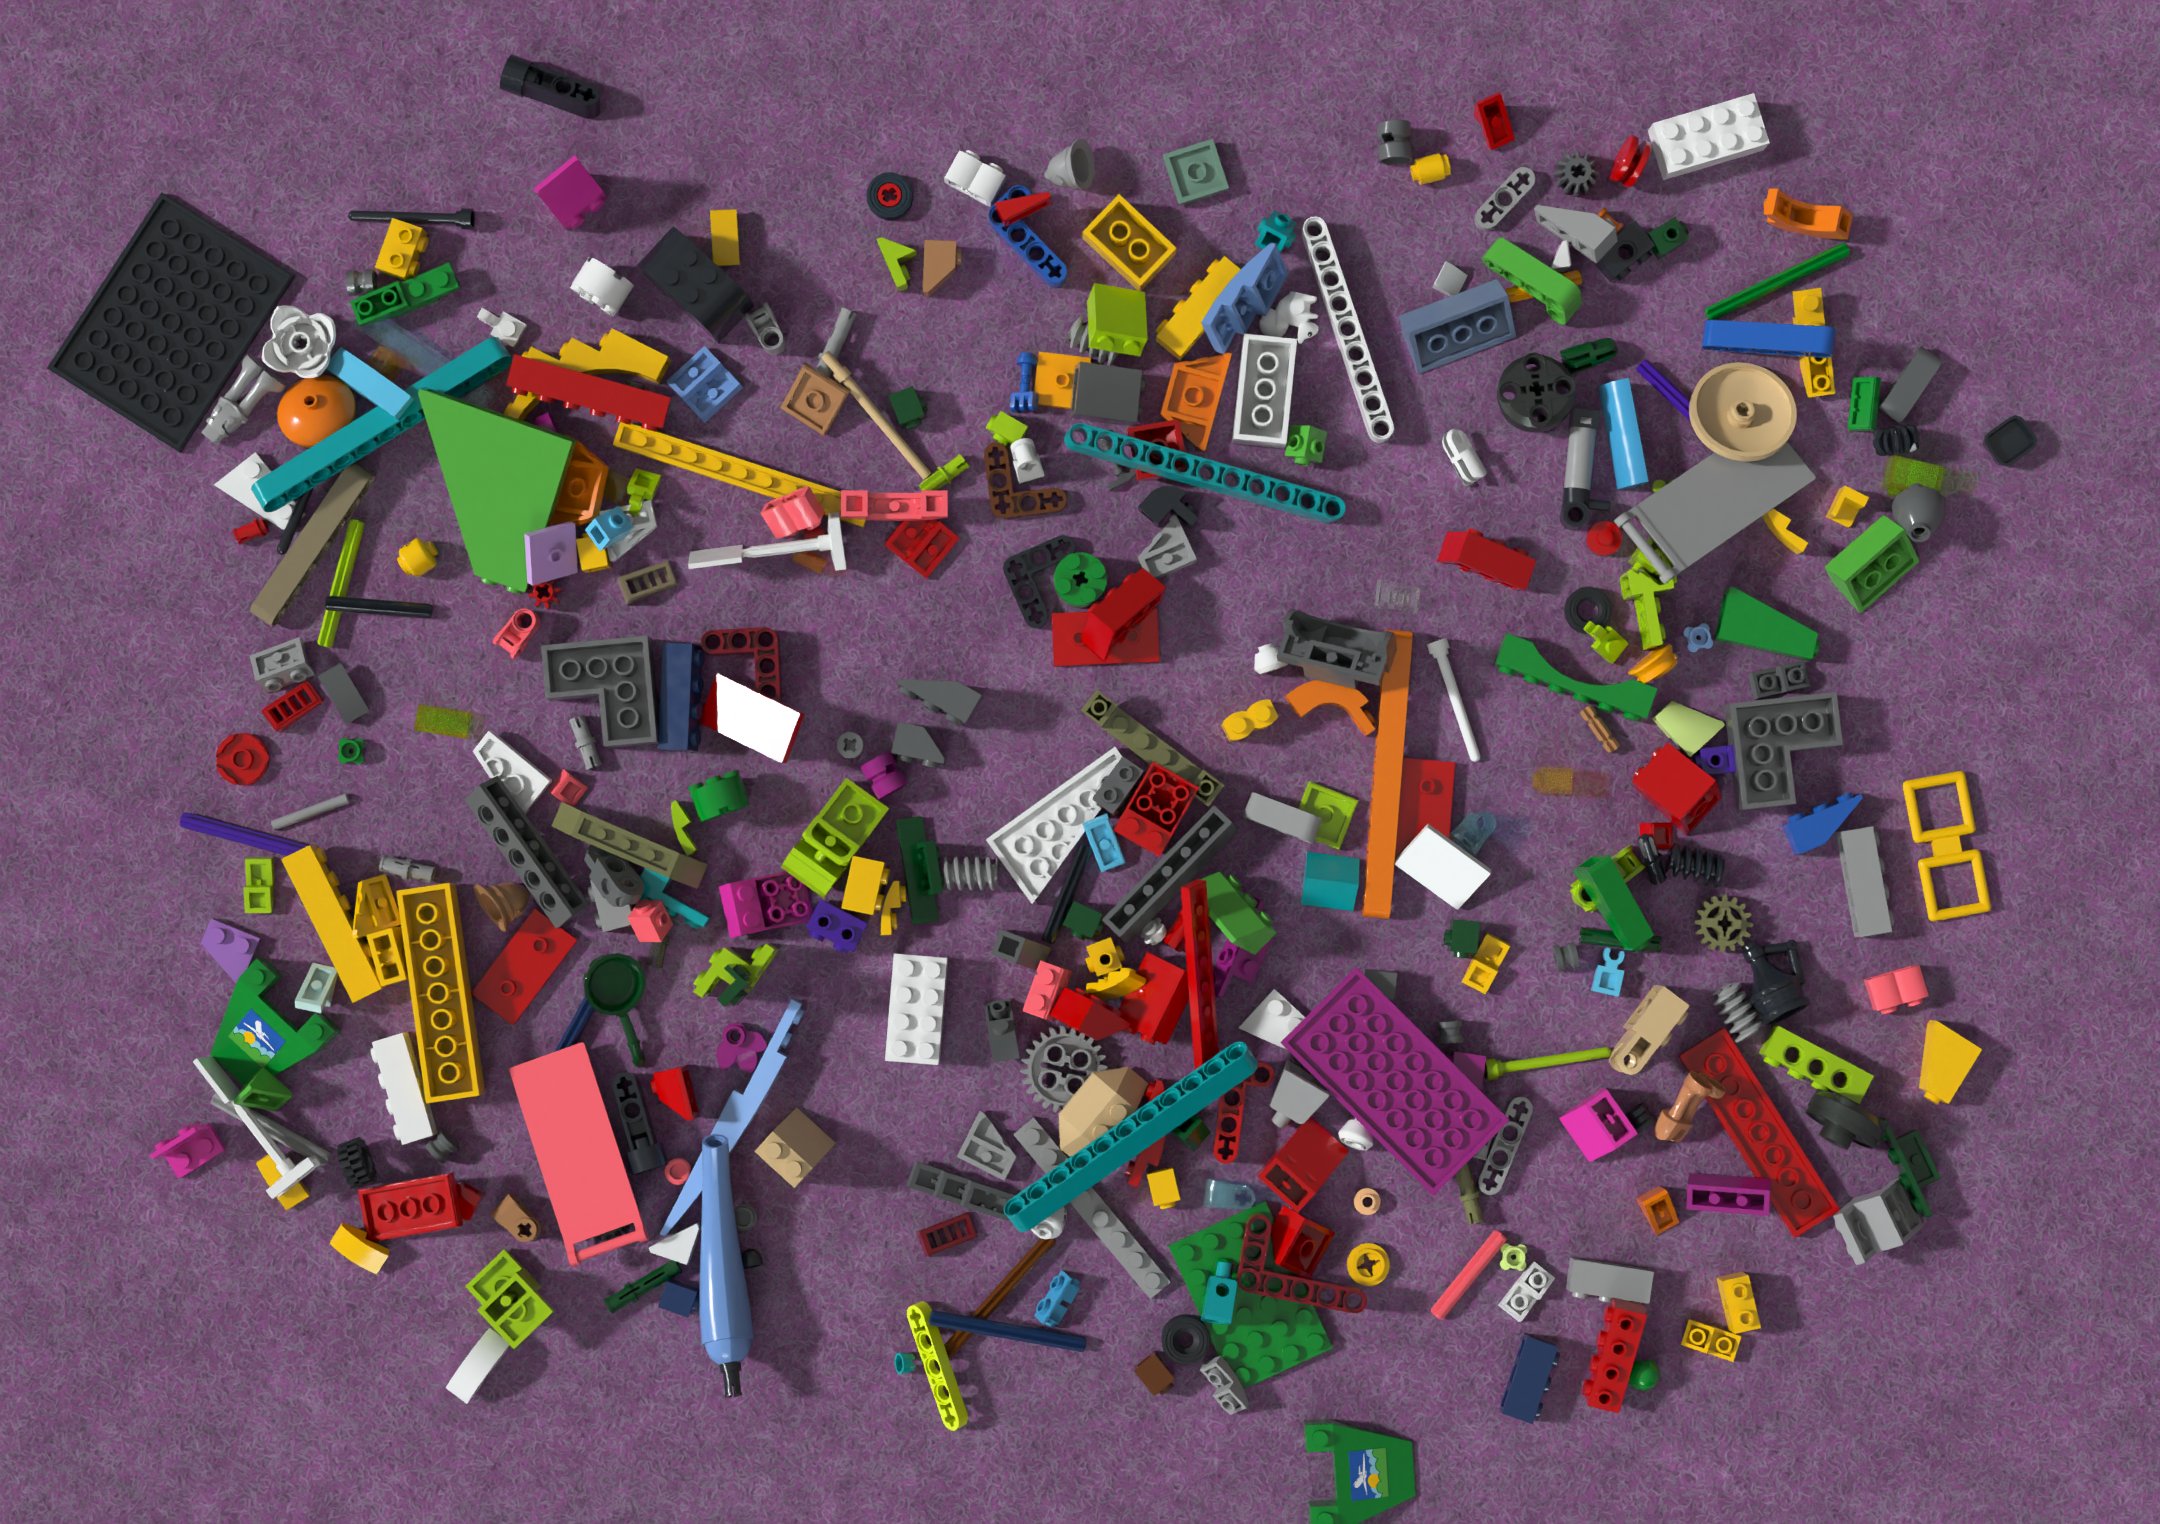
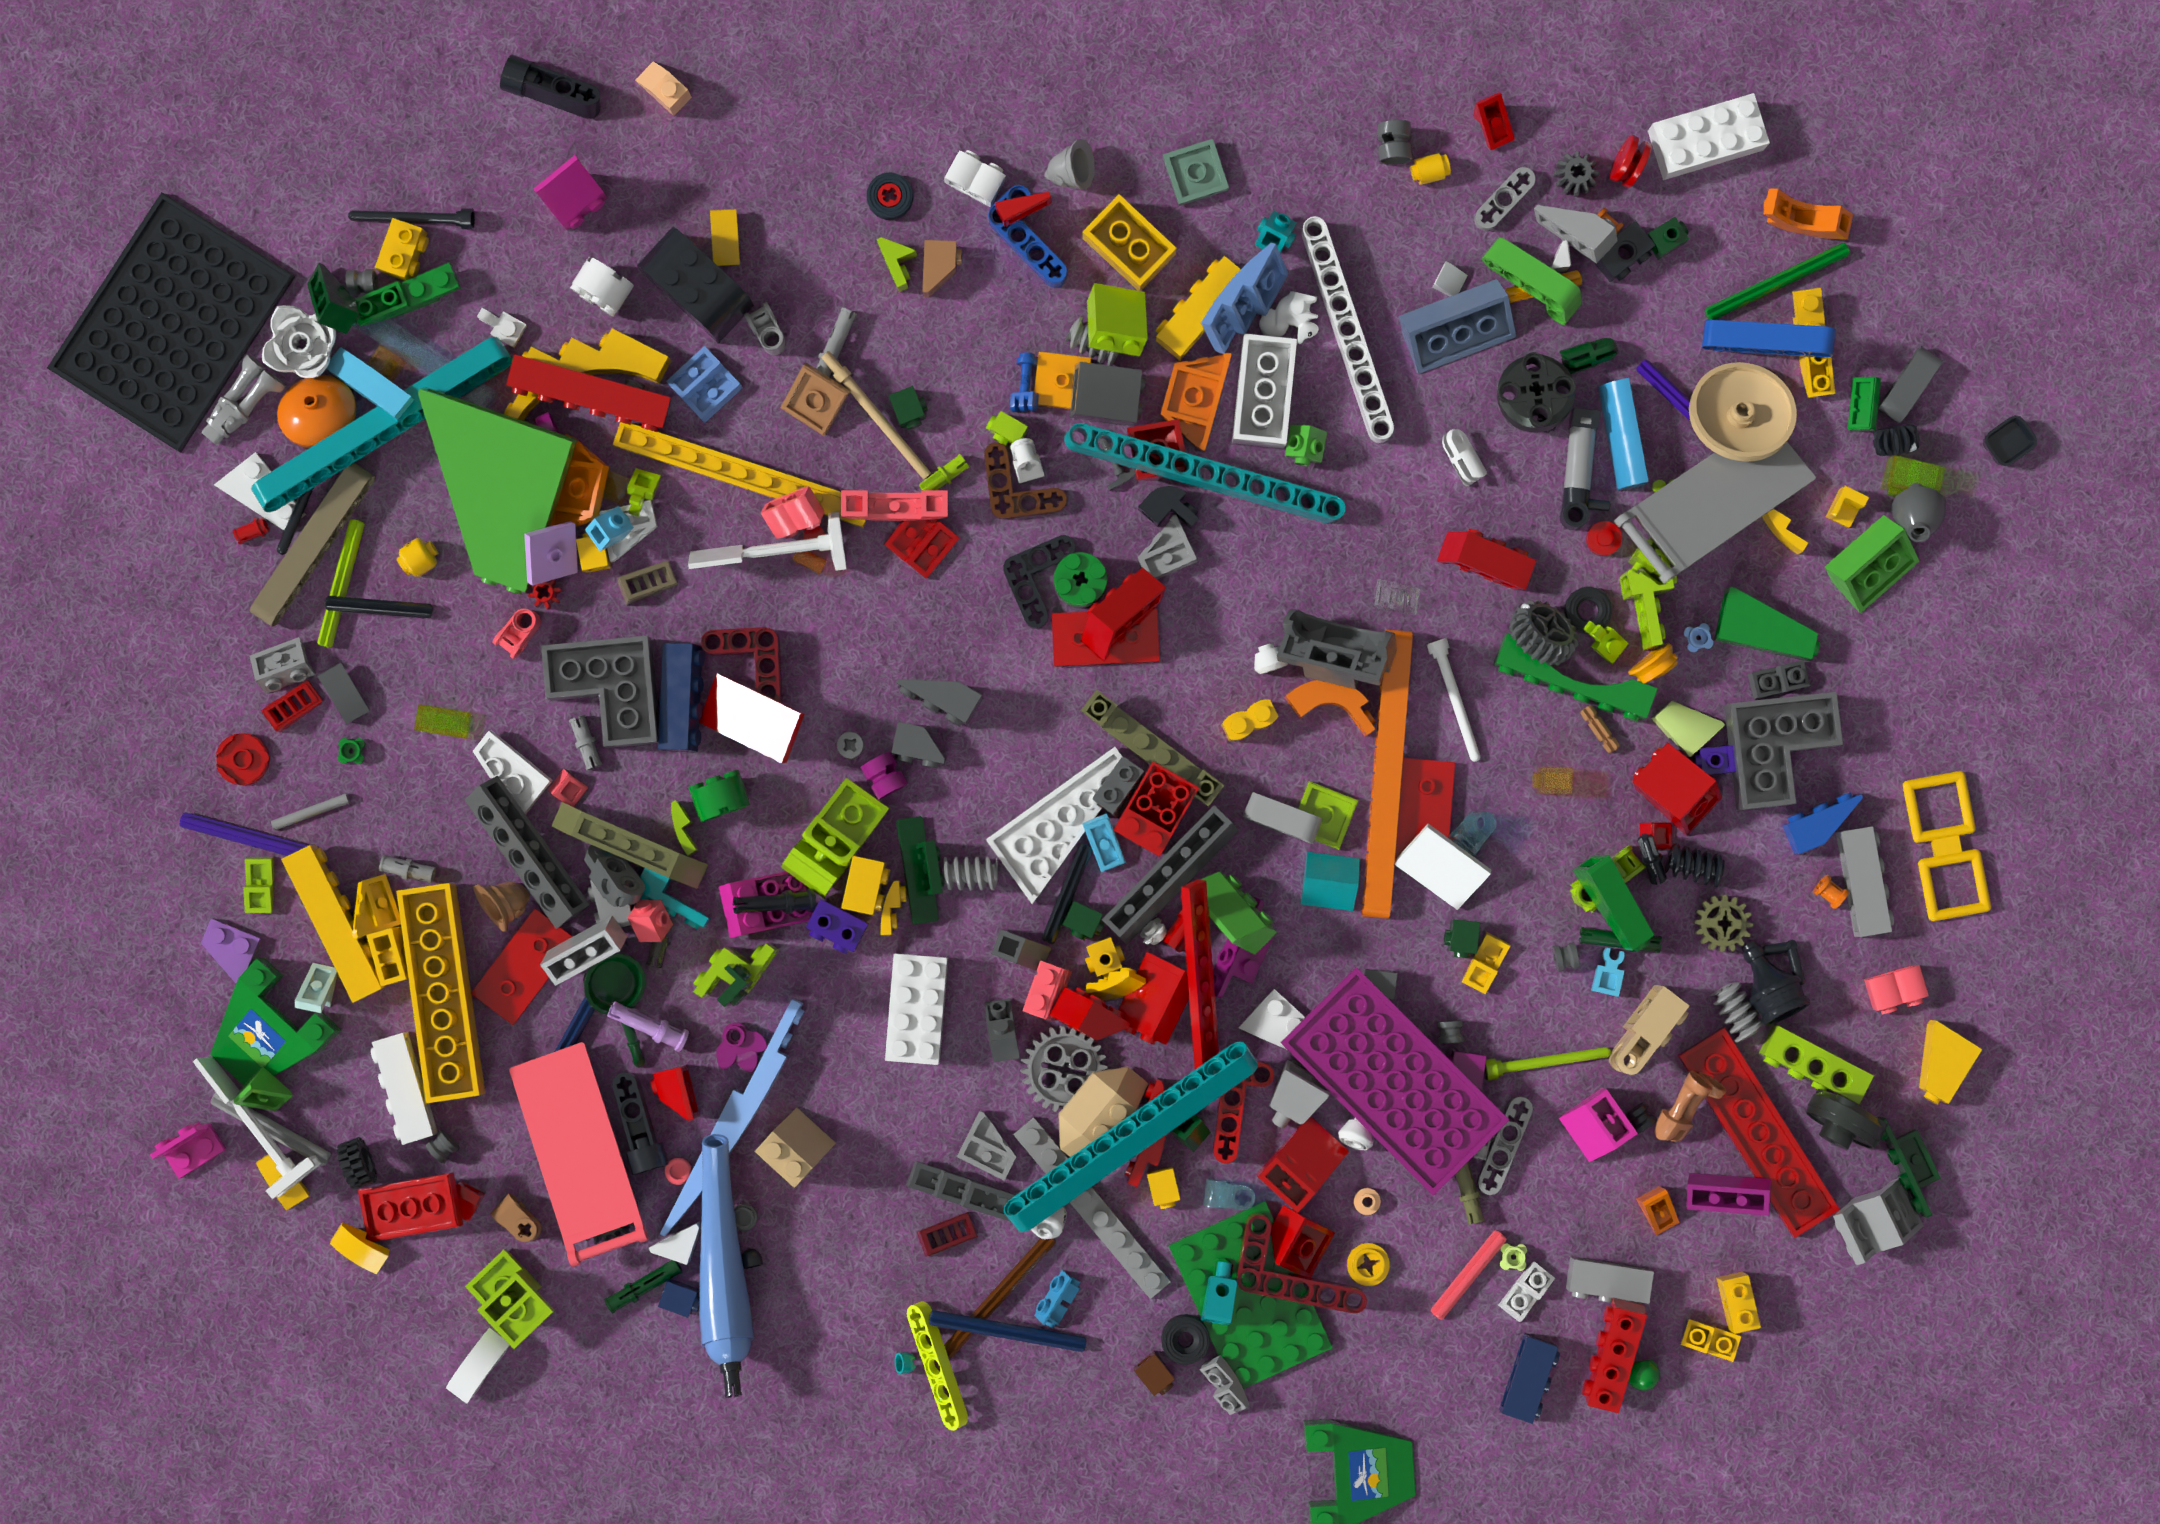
(331, 301): none -> dark green slope
(583, 950): none -> light grey brick
(659, 1030): none -> lavender pin
(664, 88): none -> light nougat slope
(787, 901): none -> black pin
(1543, 632): none -> dark grey gear
(1830, 891): none -> orange bush

